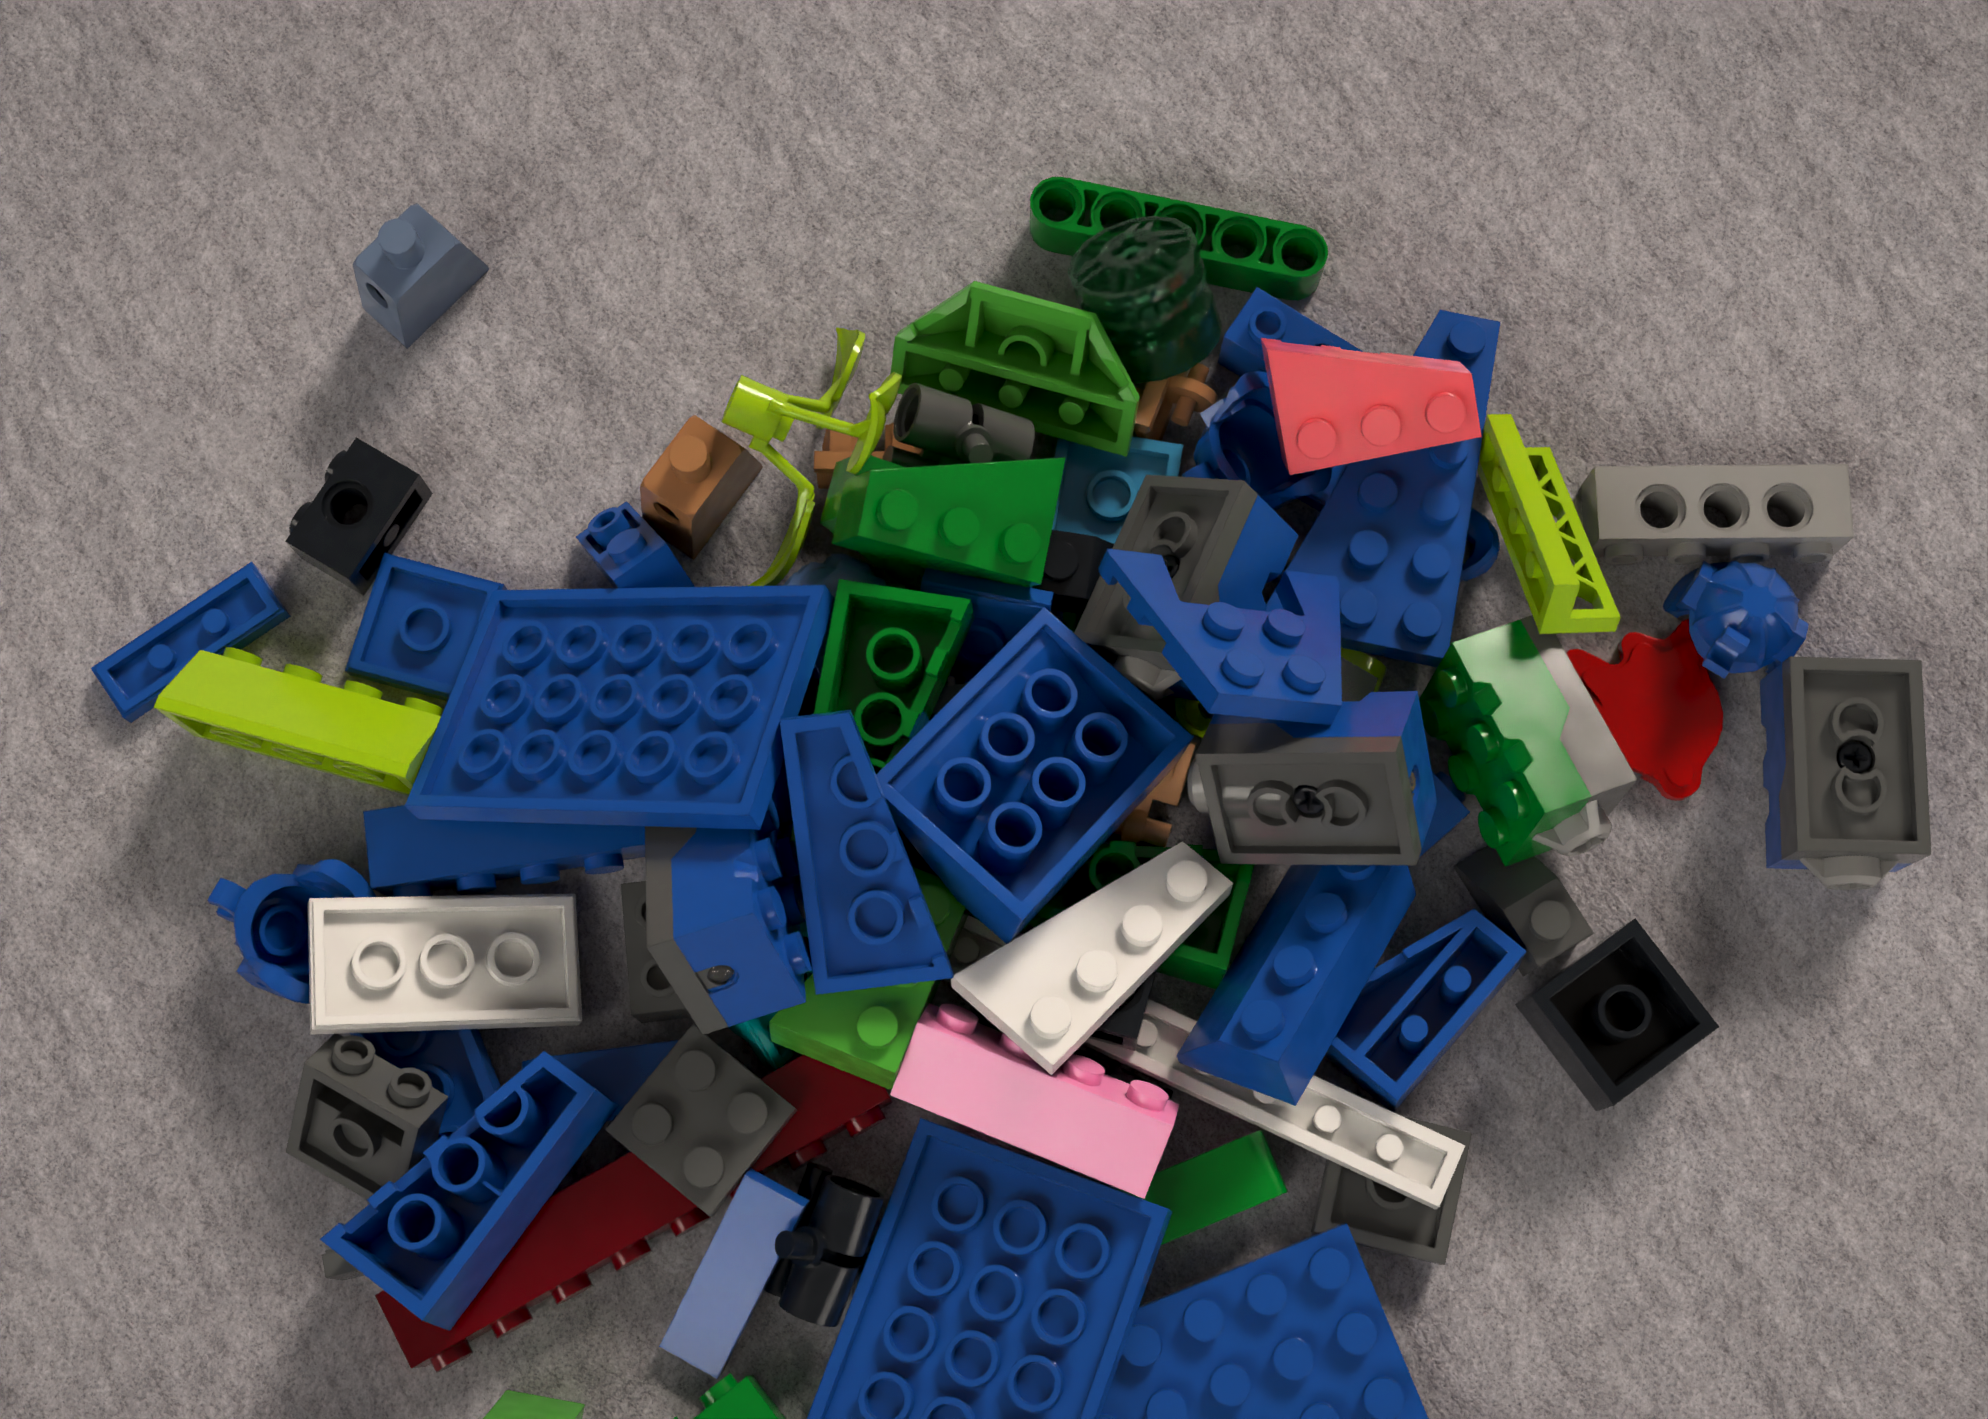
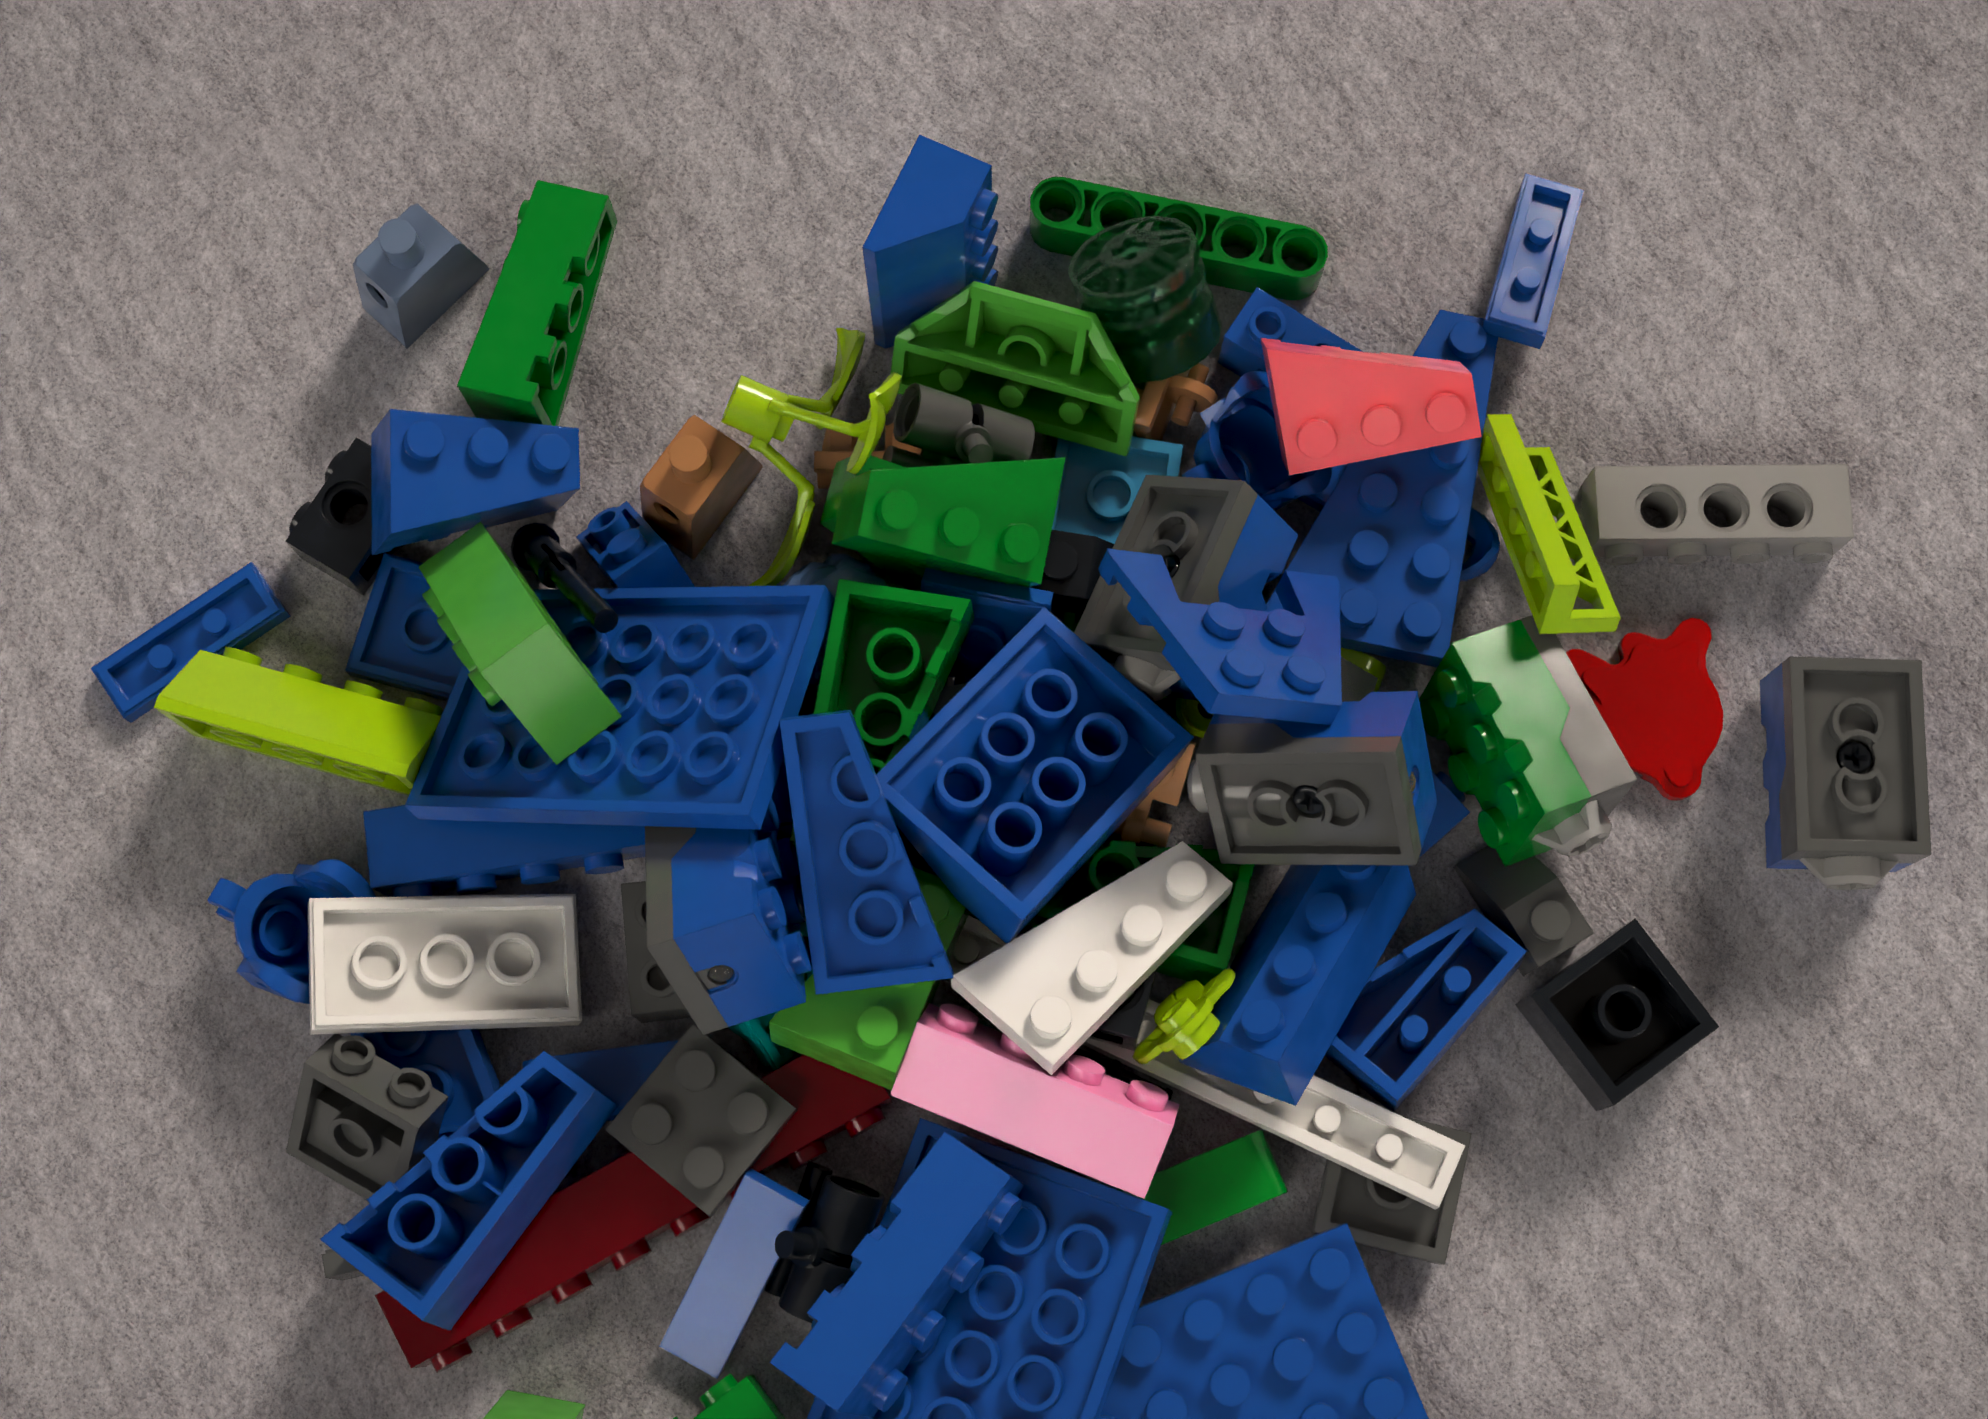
(453, 471): none -> blue wedge
(514, 644): none -> bright green wedge
(539, 550): none -> black pin
(540, 307): none -> green wedge
(903, 1281): none -> blue wedge
(929, 237): none -> blue slope
(1185, 1019): none -> lime plate
(1532, 261): none -> tile
(1738, 616): blue helmet -> none

